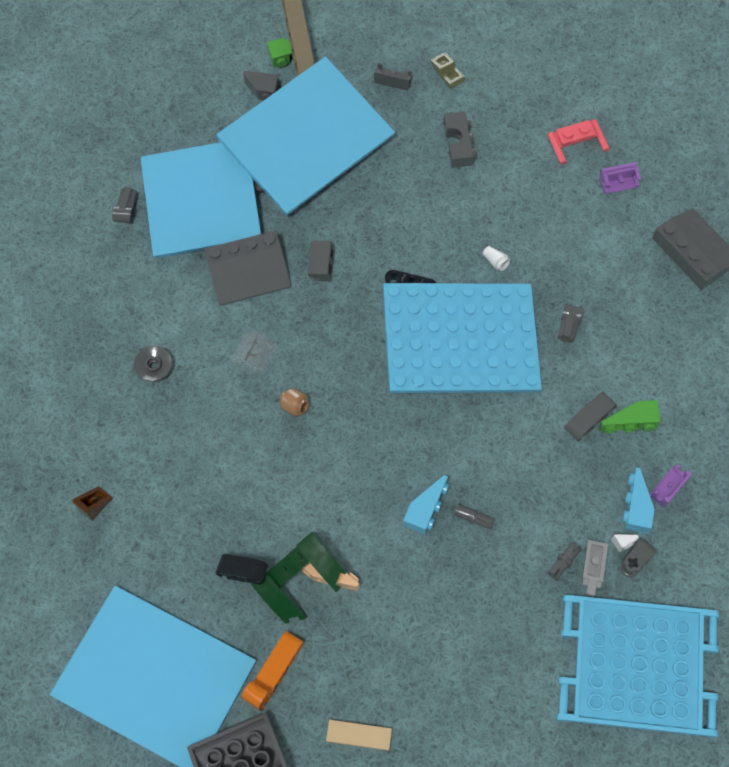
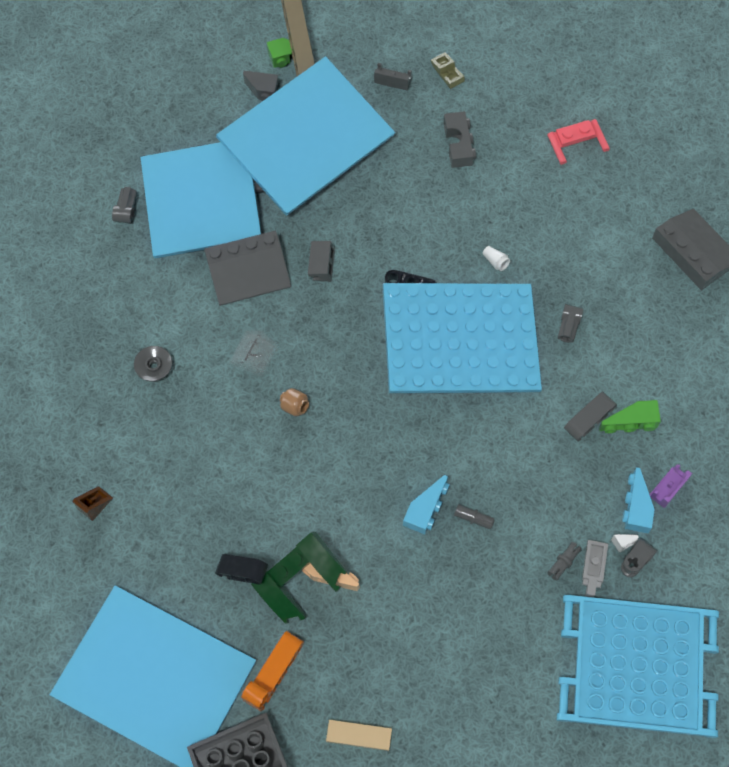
(620, 178): medium lavender hinge -> none

